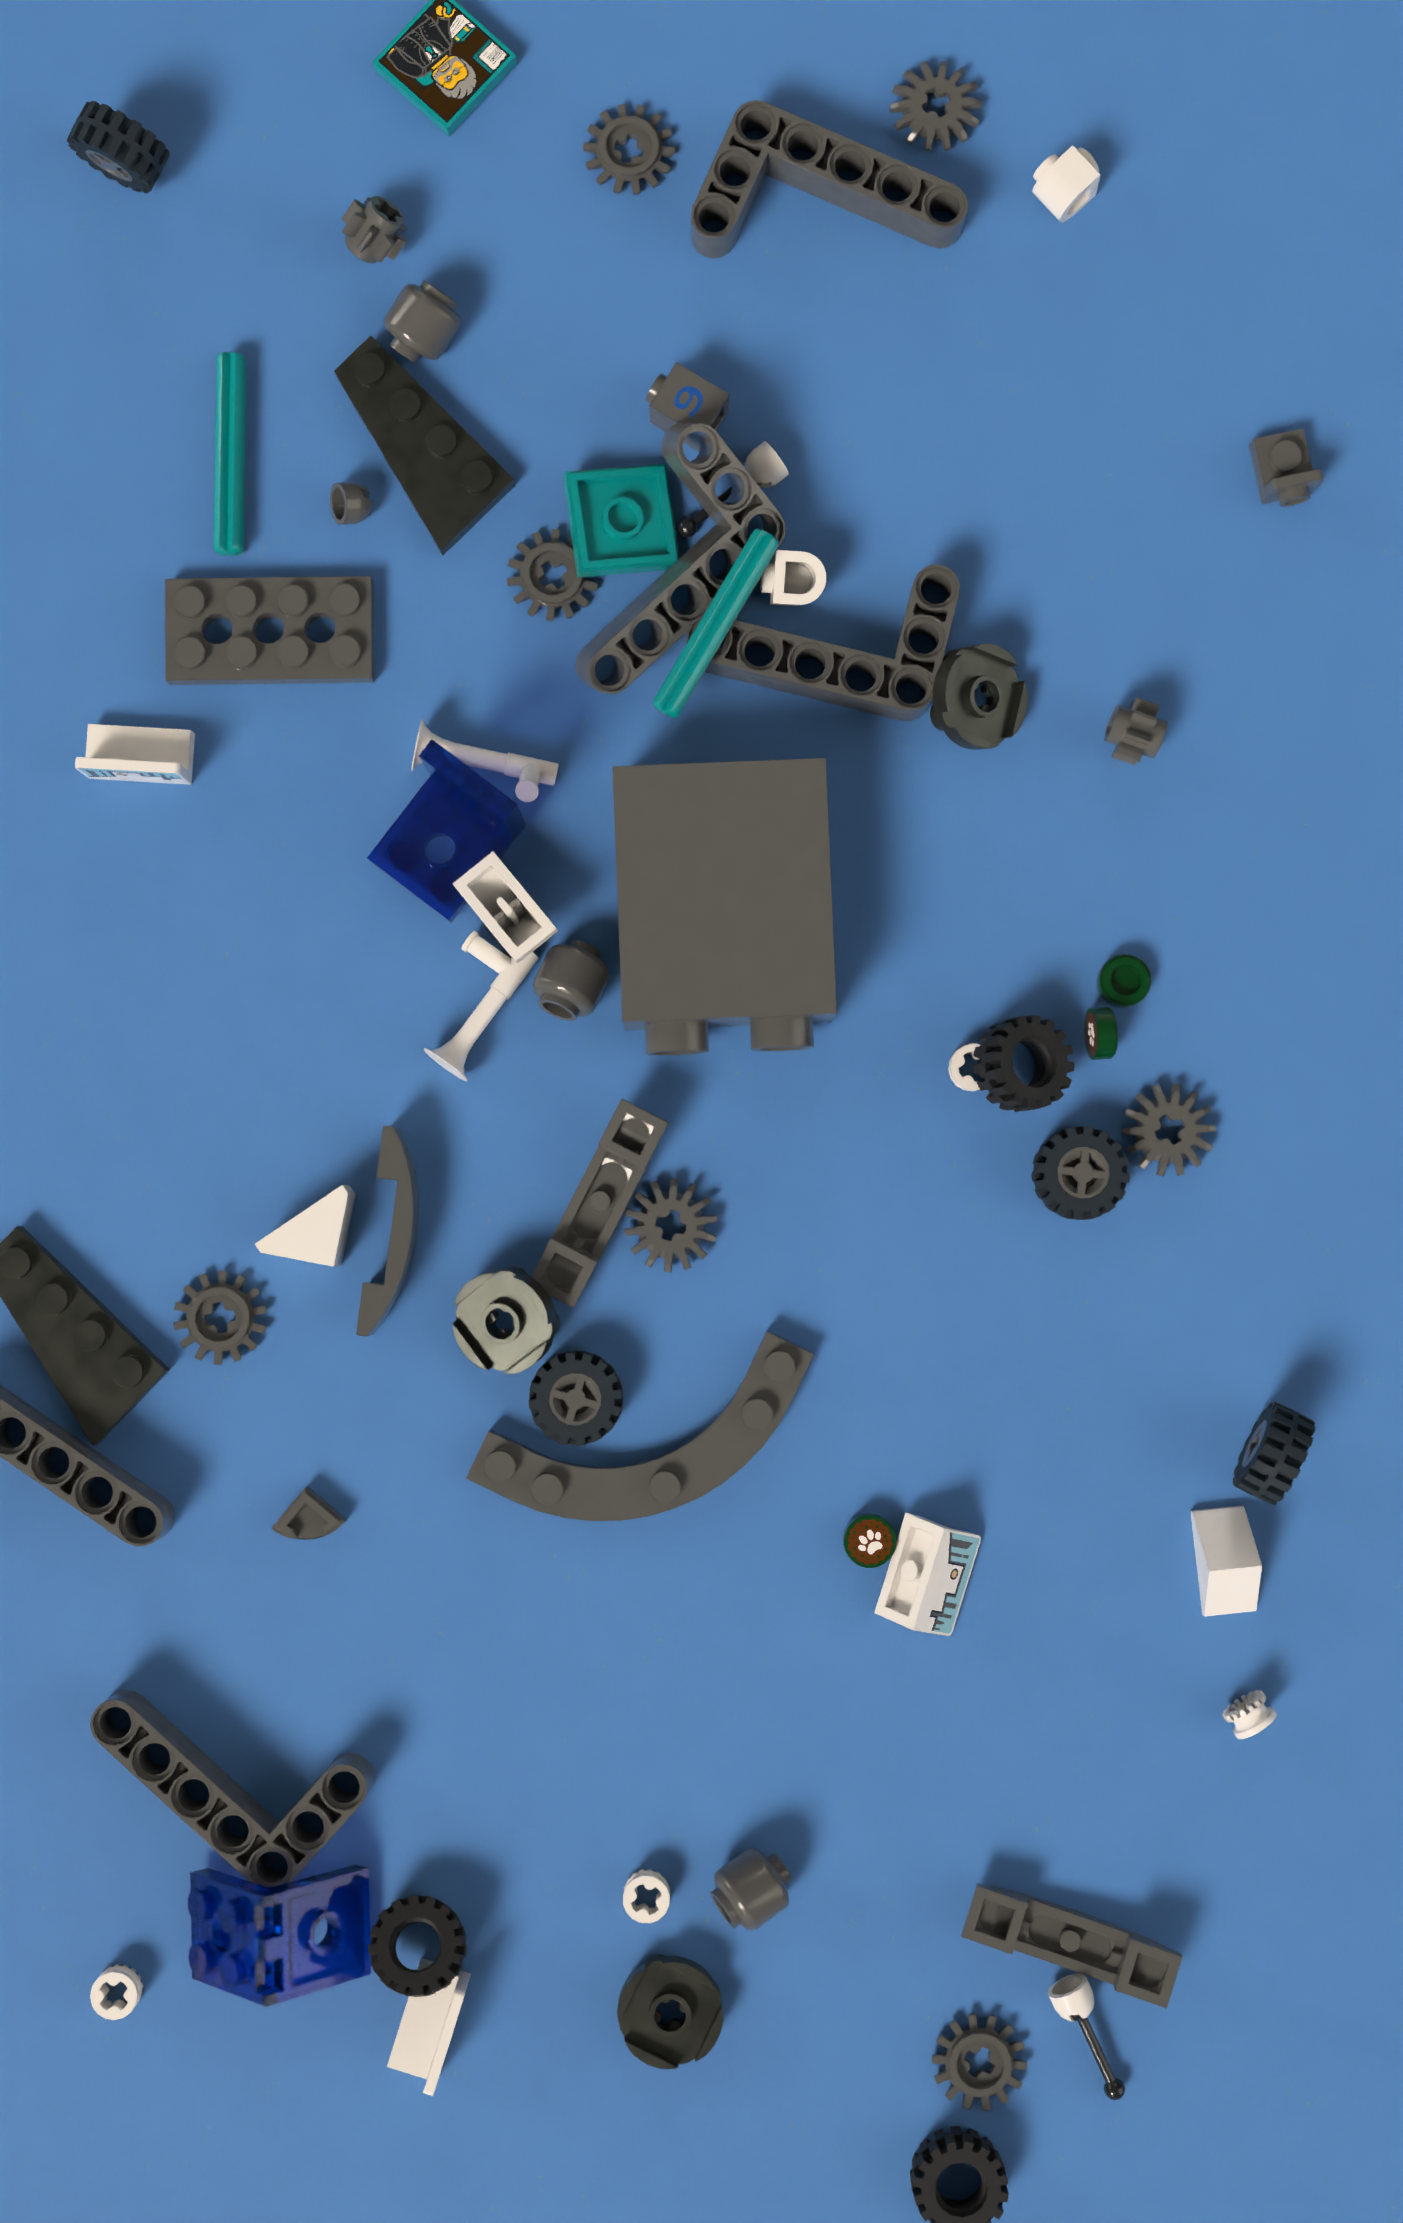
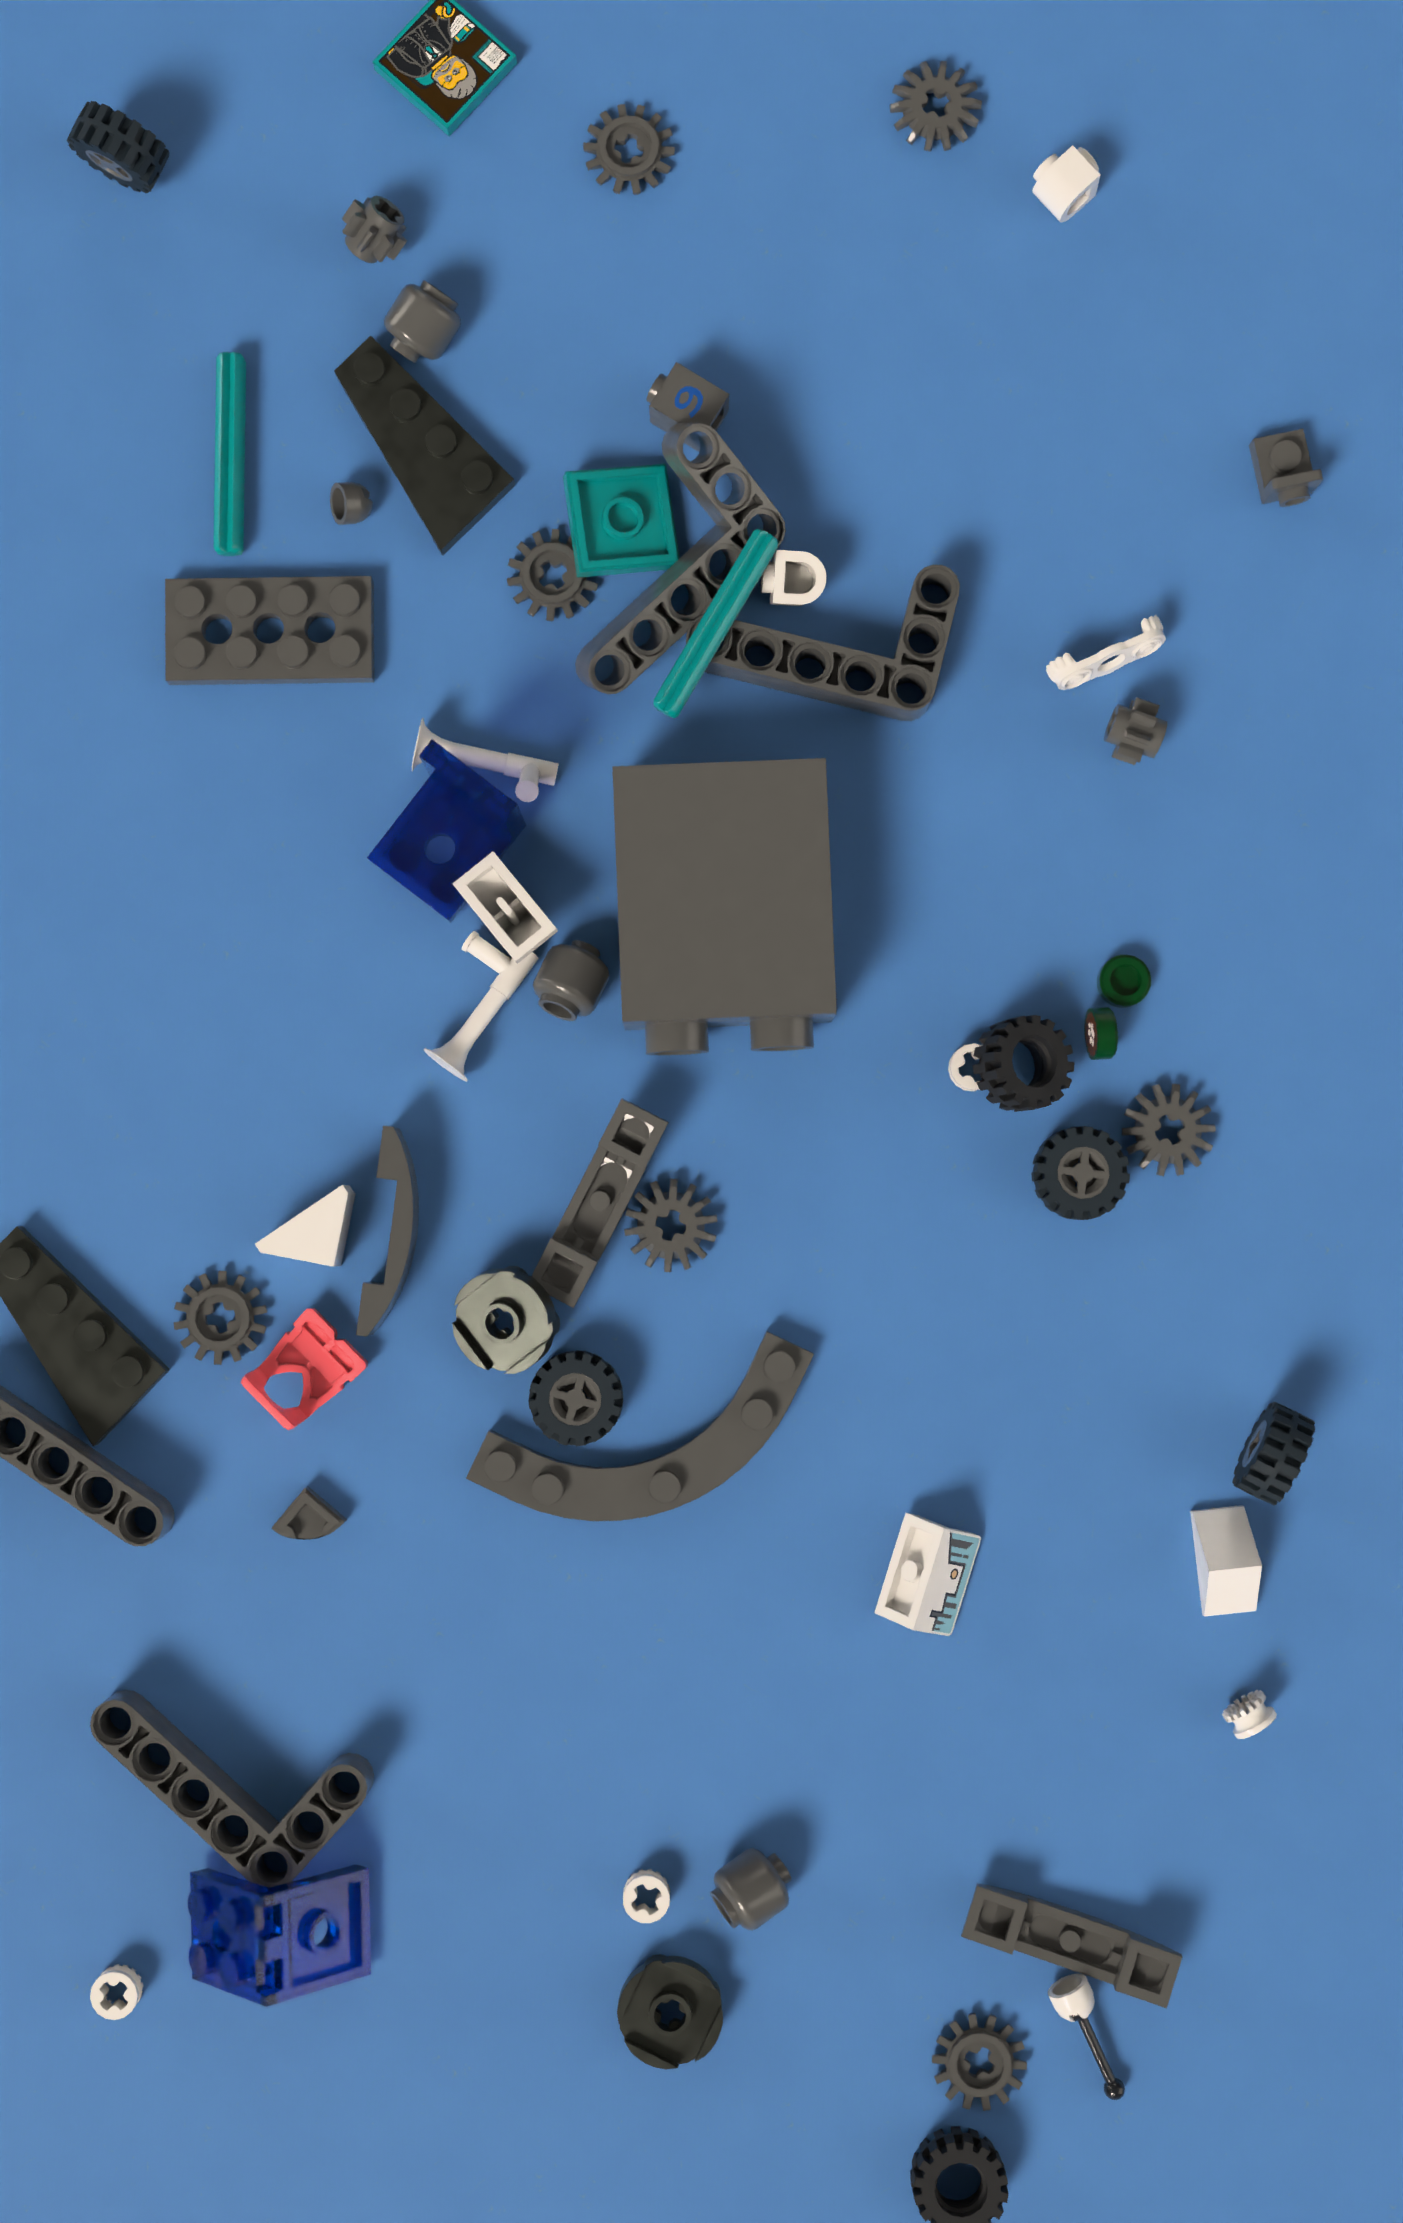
(138, 754): white panel -> none
(315, 1353): none -> coral piece
(384, 1940): black tyre -> none
(427, 2030): white panel -> none
(765, 469): white hinge -> none
(819, 178): dark grey beam -> none
(869, 1540): tile -> none
(954, 696): pearl dark grey plate -> none
(1070, 674): none -> white piece

